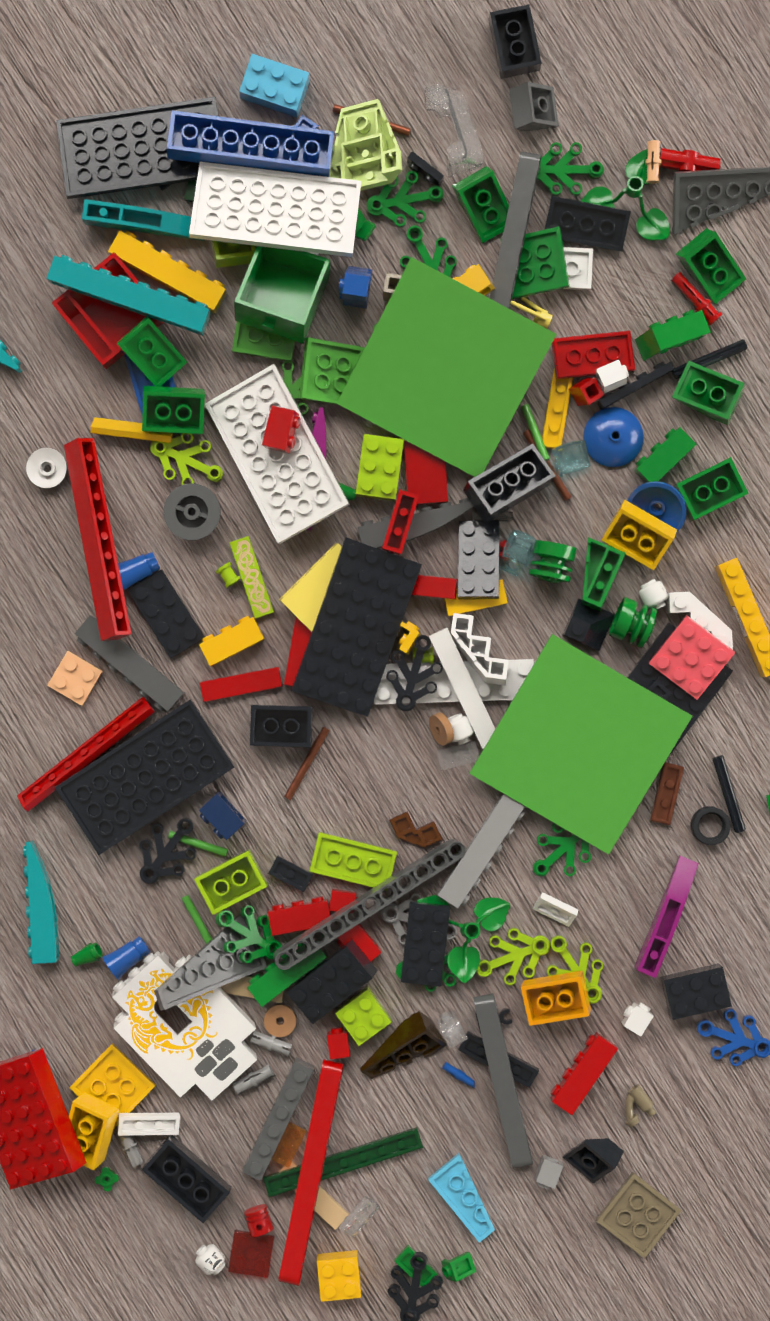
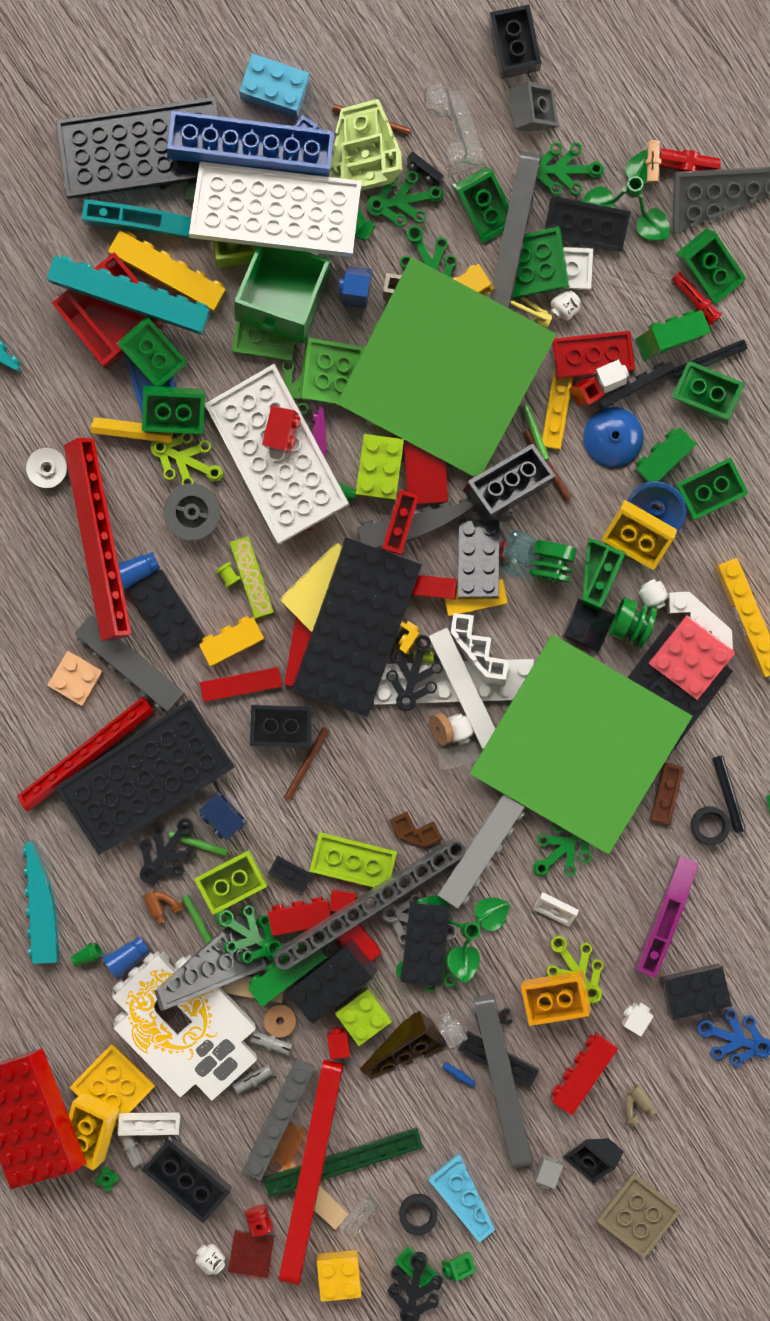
(155, 908): none -> dark orange plant
(418, 1198): none -> black tyre
(516, 955): lime plant -> none
(565, 305): none -> white head
(570, 457): clear light blue piece -> none

